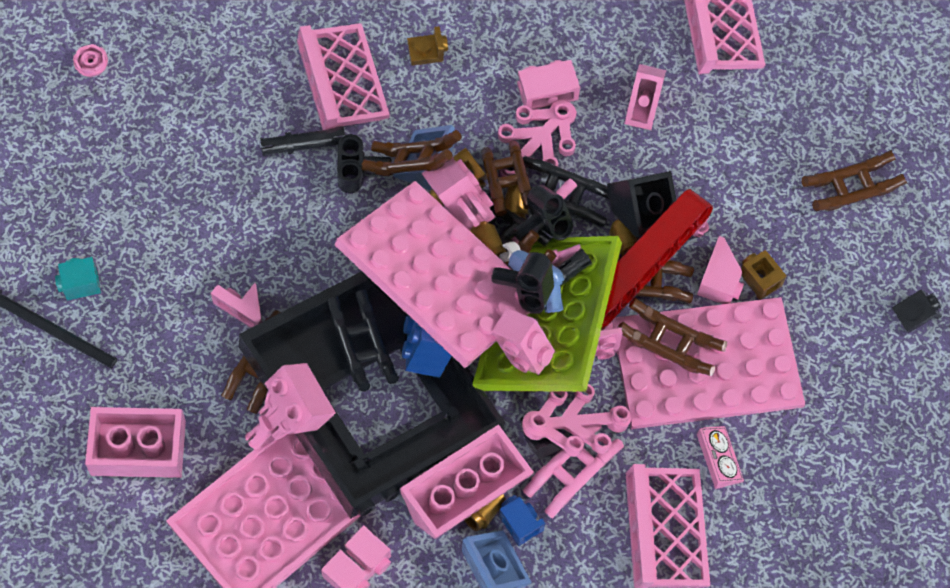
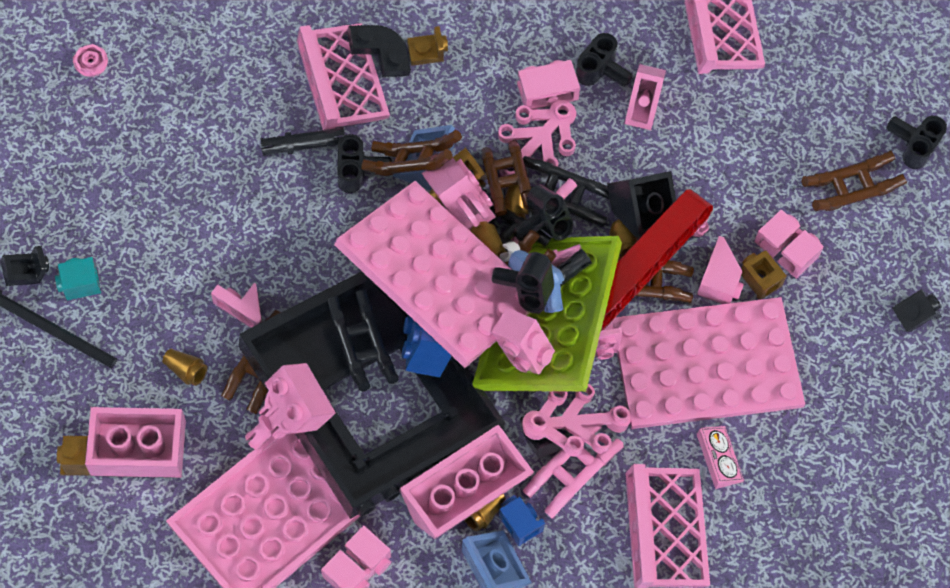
(24, 268): none -> black bracket
(73, 455): none -> pearl gold brick
(186, 367): none -> pearl gold cone
(385, 43): none -> black plate
(601, 62): none -> black beam
(688, 337): reddish brown piece -> none
(779, 233): none -> bright pink piece
(918, 138): none -> black beam

